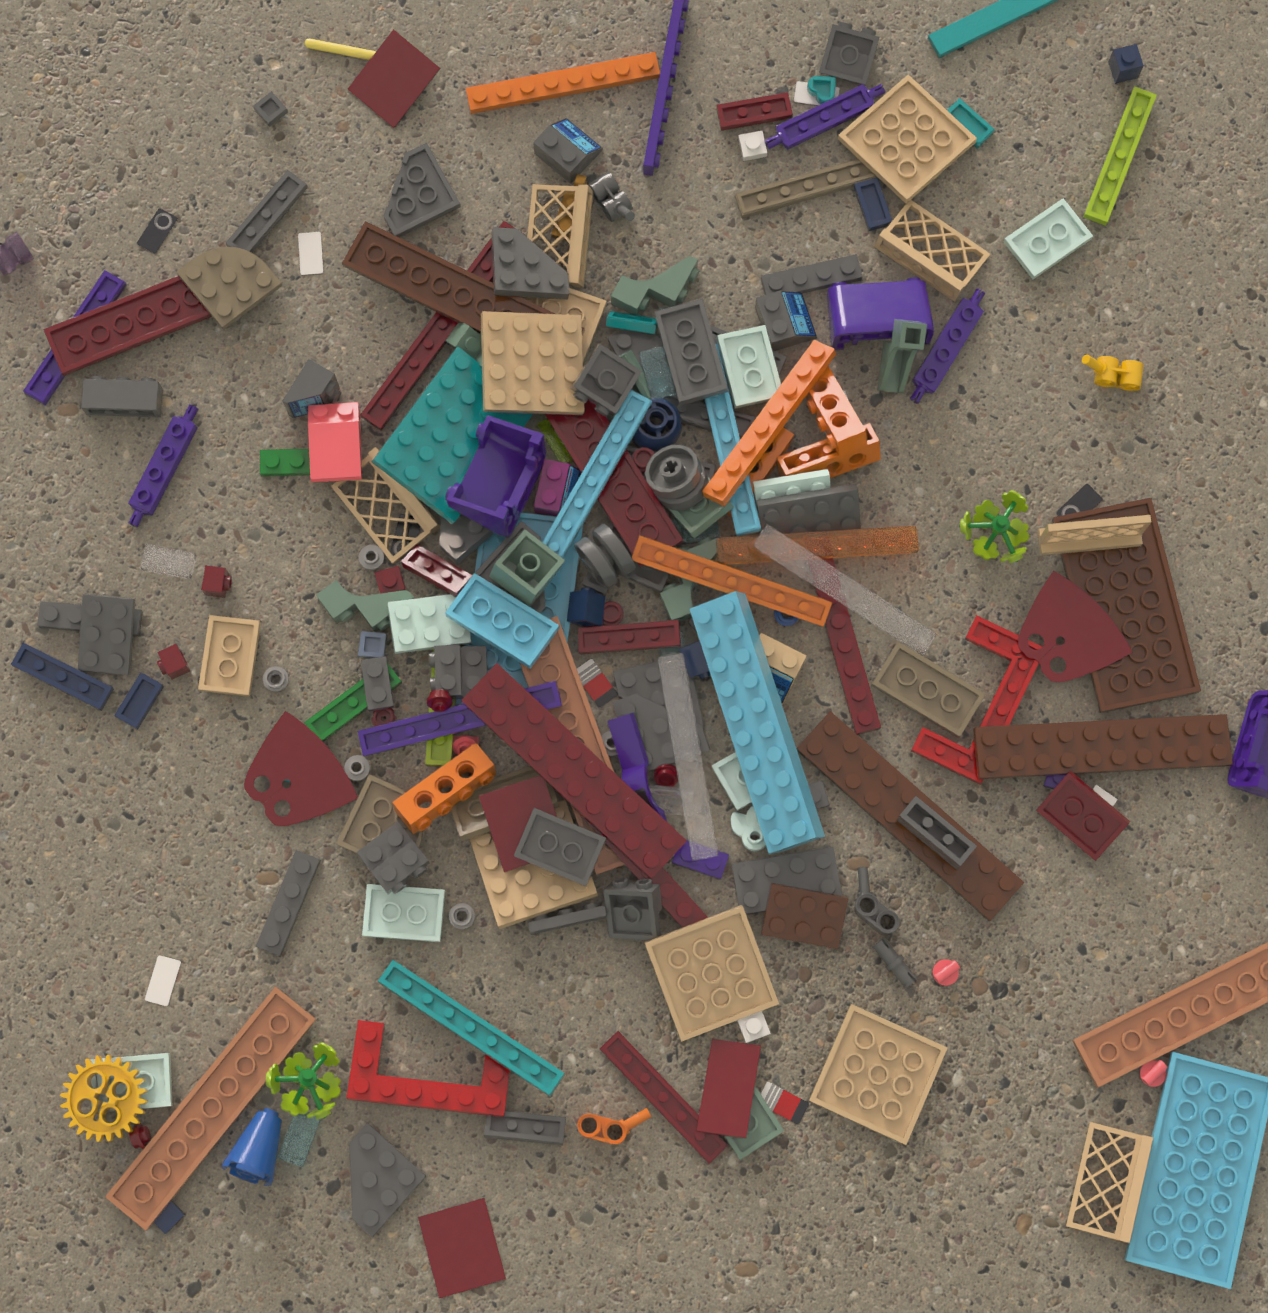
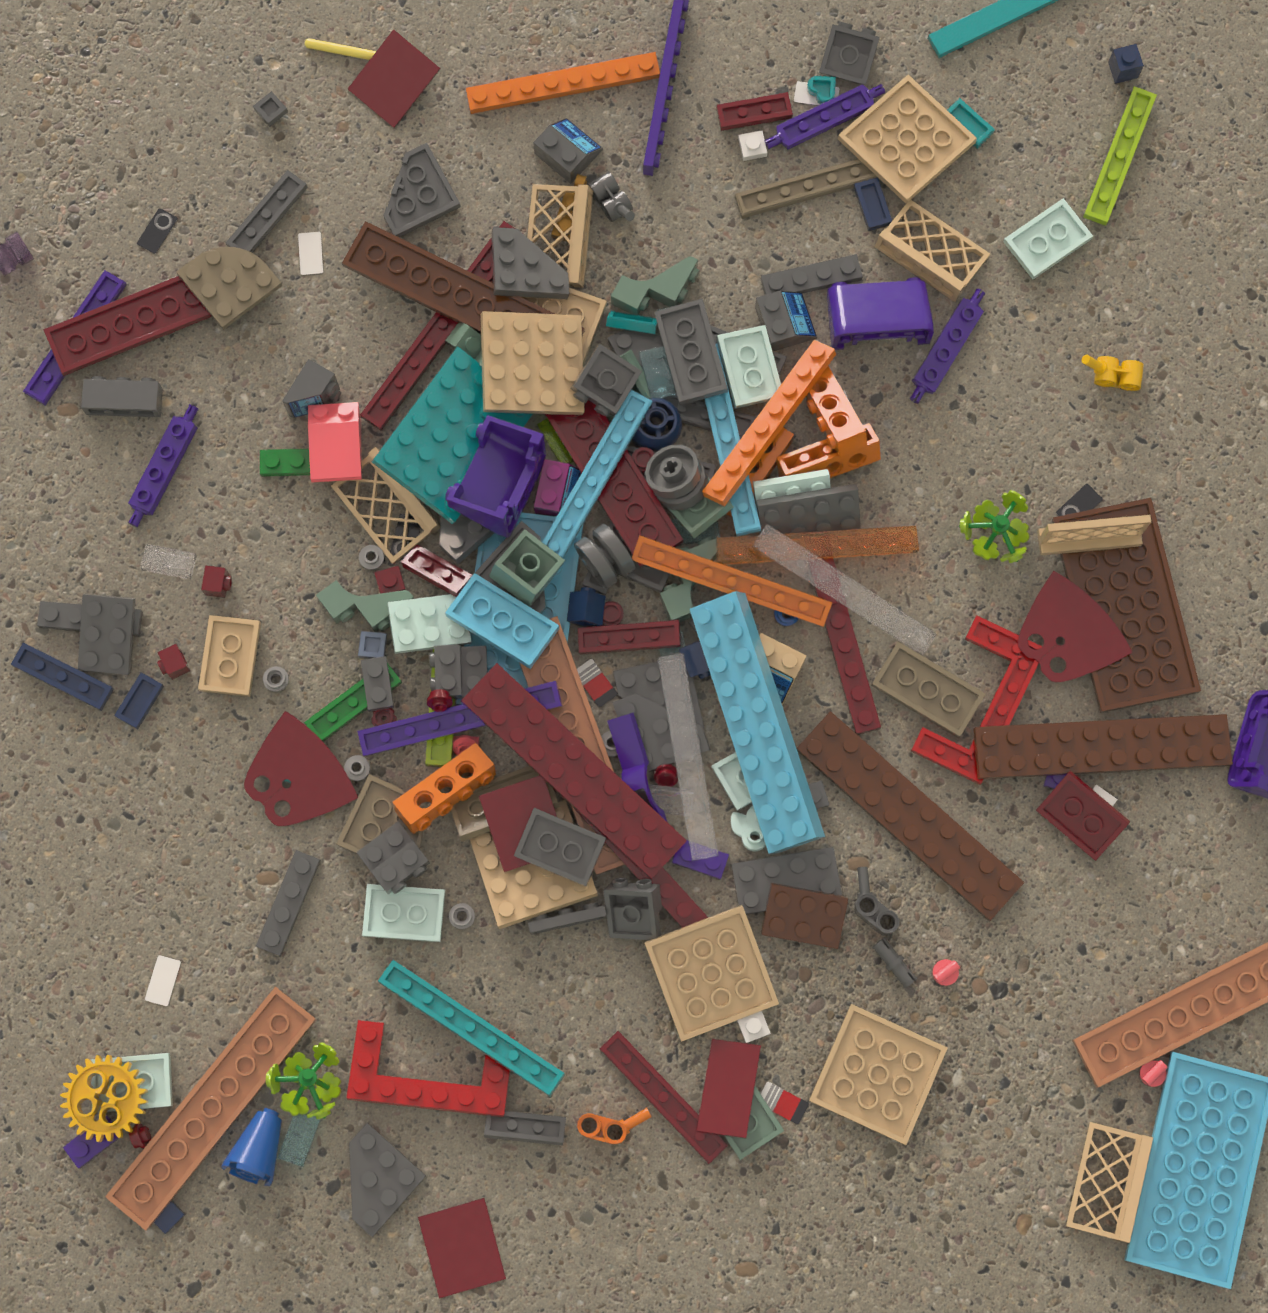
(83, 1150): none -> dark purple plate
(899, 354): sand green arch -> none
(936, 832): dark grey brick -> none

